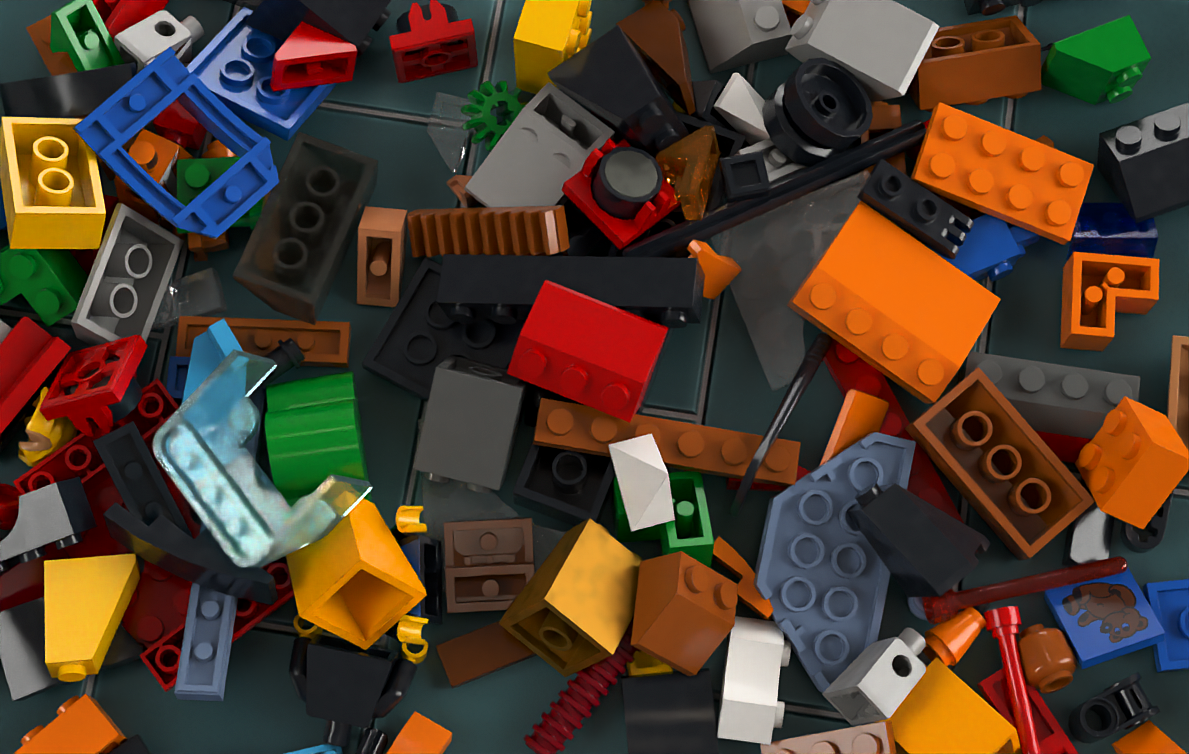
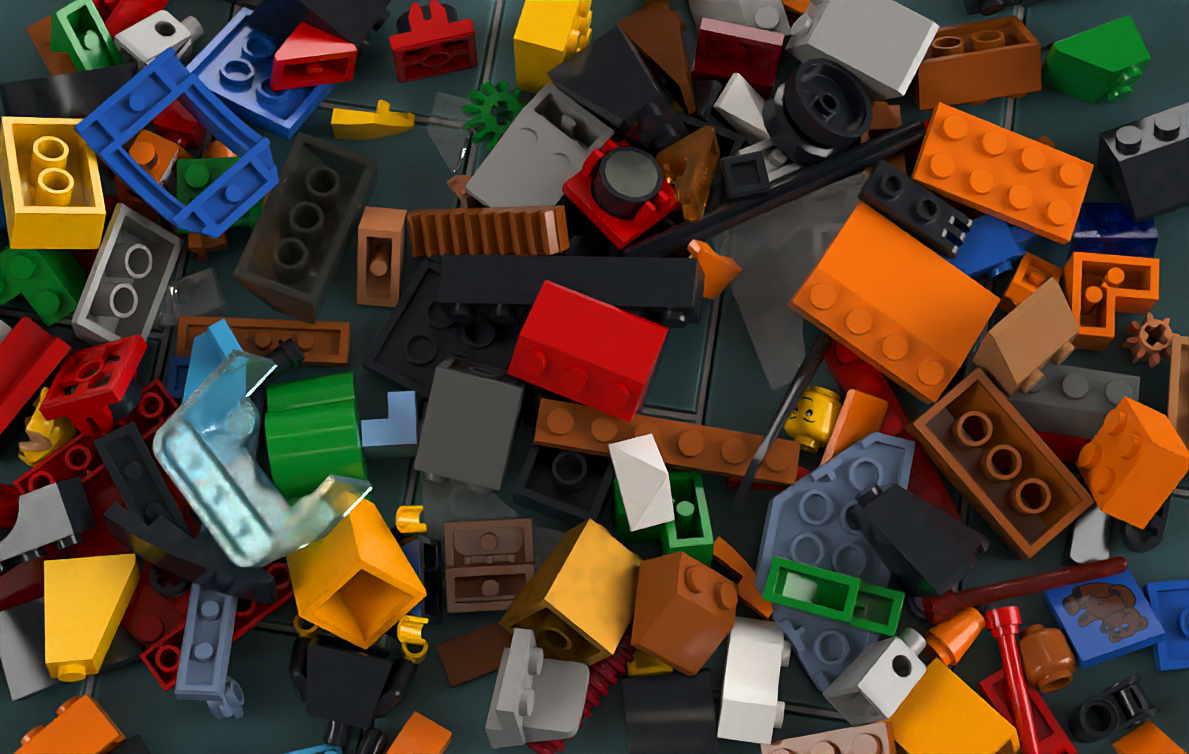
(169, 591): none -> black bush
(231, 703): none -> sand blue plate
(370, 125): none -> yellow slope
(396, 435): none -> light blue piece
(535, 695): none -> light grey piece
(740, 49): none -> dark red slope
(814, 418): none -> yellow head
(834, 597): none -> green slope
(1028, 277): none -> orange slope
(1028, 340): none -> medium nougat slope
(1141, 349): none -> nougat gear

